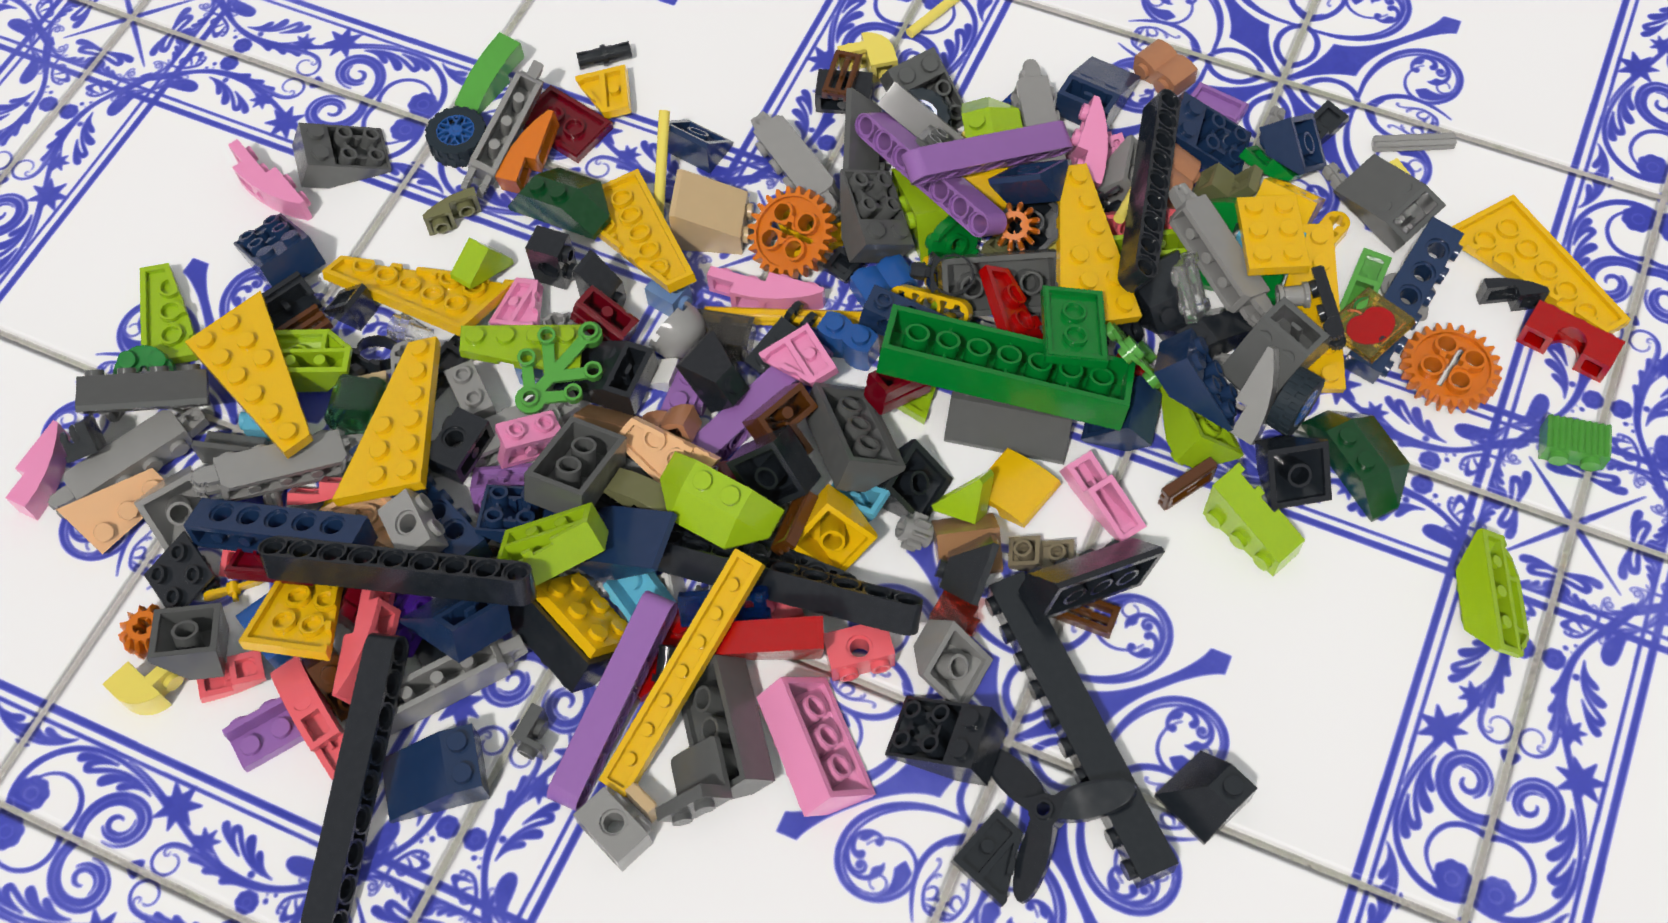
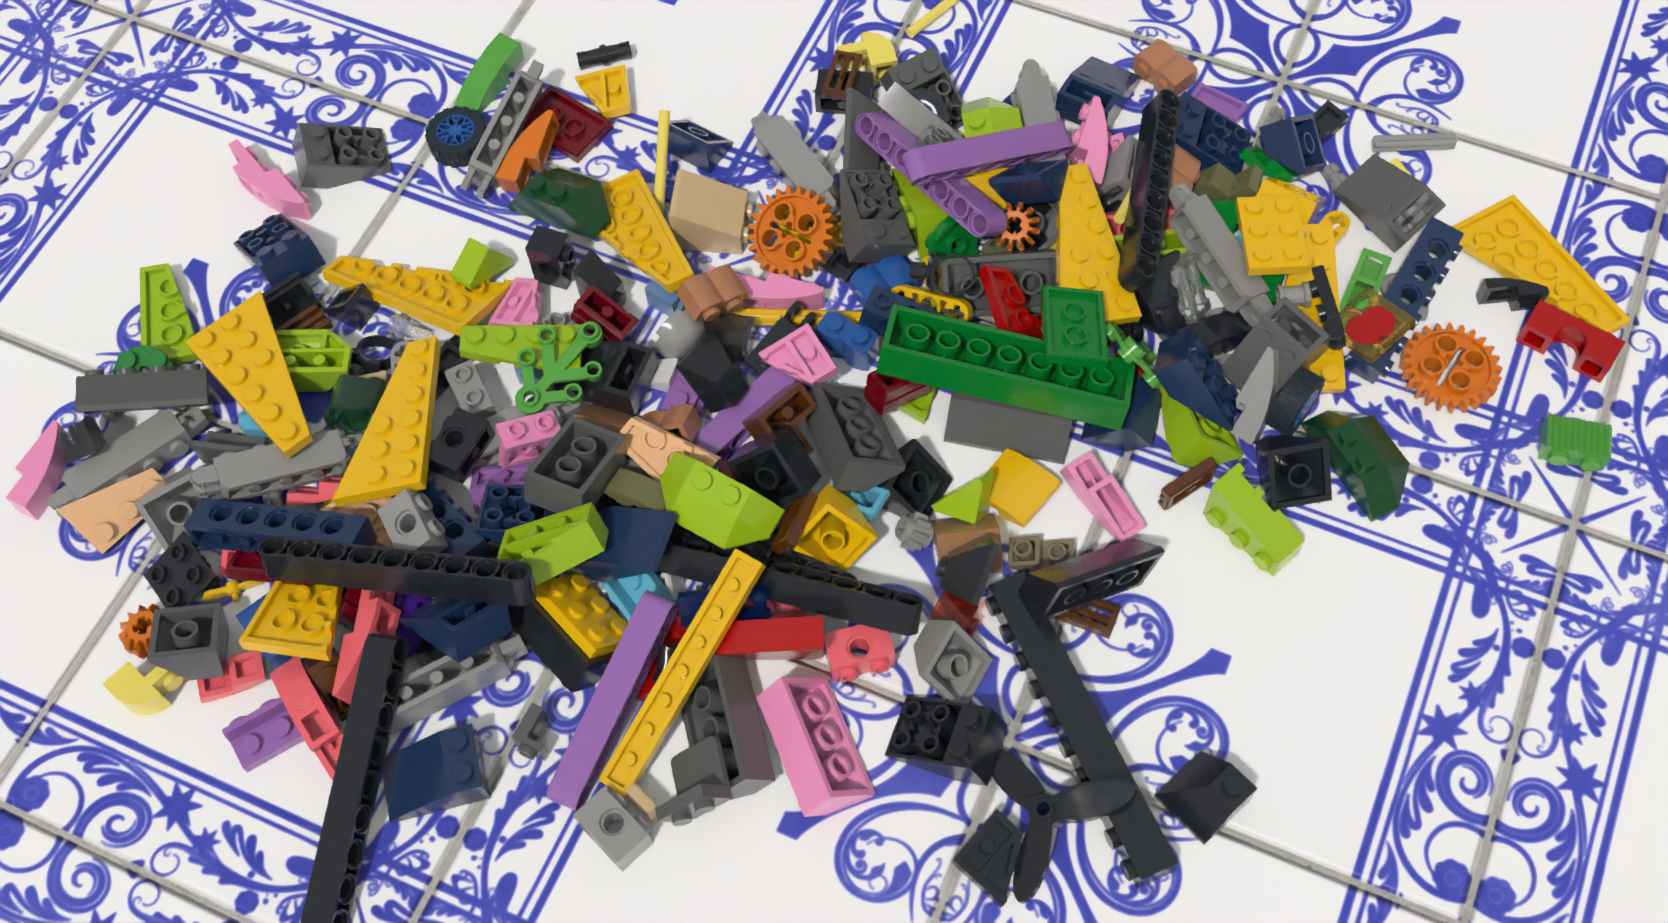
(442, 215): olive slope -> none
(712, 293): none -> nougat brick
(1492, 595): lime wedge -> none

